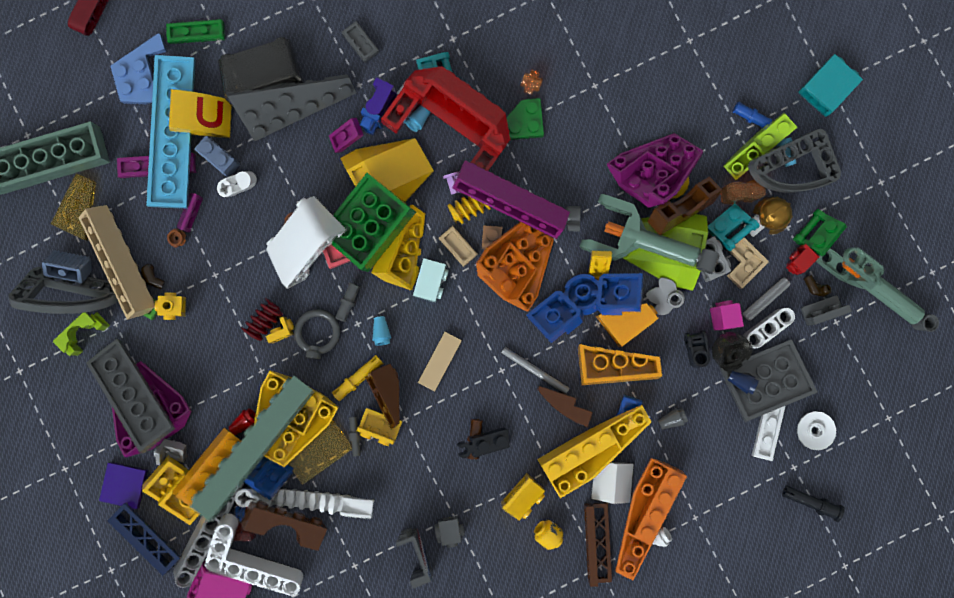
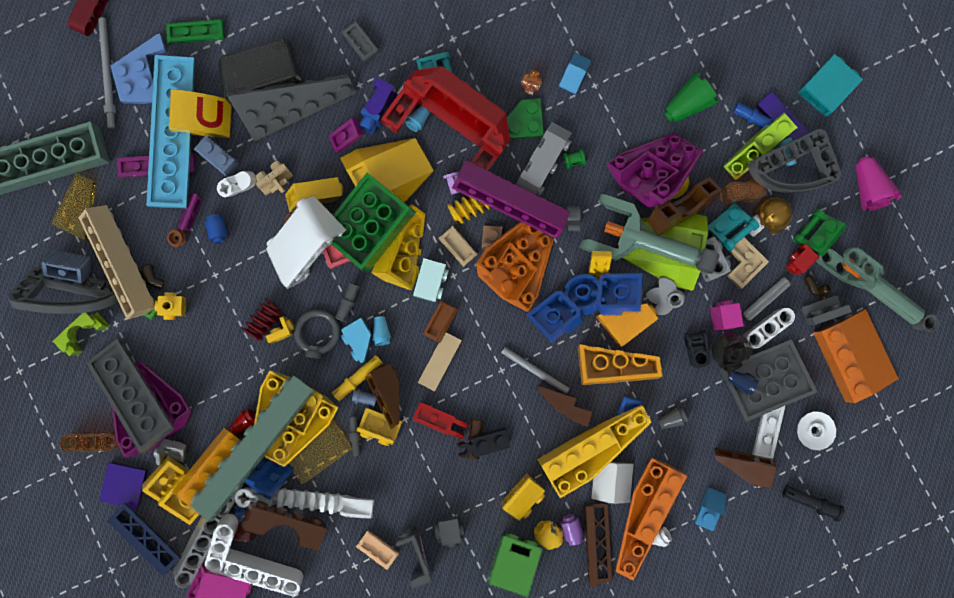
(82, 443): none -> clear orange beam
(109, 108): none -> light grey bar
(216, 228): none -> blue brick
(275, 179): none -> tan hips
(323, 190): none -> yellow slope
(359, 338): none -> medium azure slope
(363, 397): none -> sand blue pin
(377, 549): none -> light nougat plate
(438, 420): none -> red hinge
(440, 321): none -> dark orange tile
(511, 569): none -> bright green container
(544, 159): none -> light grey brick
(572, 529): none -> medium lavender brick
(574, 159): none -> green bush
(575, 73): none -> dark azure slope
(691, 99): none -> green cone
(710, 509): none -> dark azure slope
(752, 468): none -> reddish brown slope
(773, 108): none -> dark purple tile
(856, 356): none -> orange slope
(874, 185): none -> dark pink cone

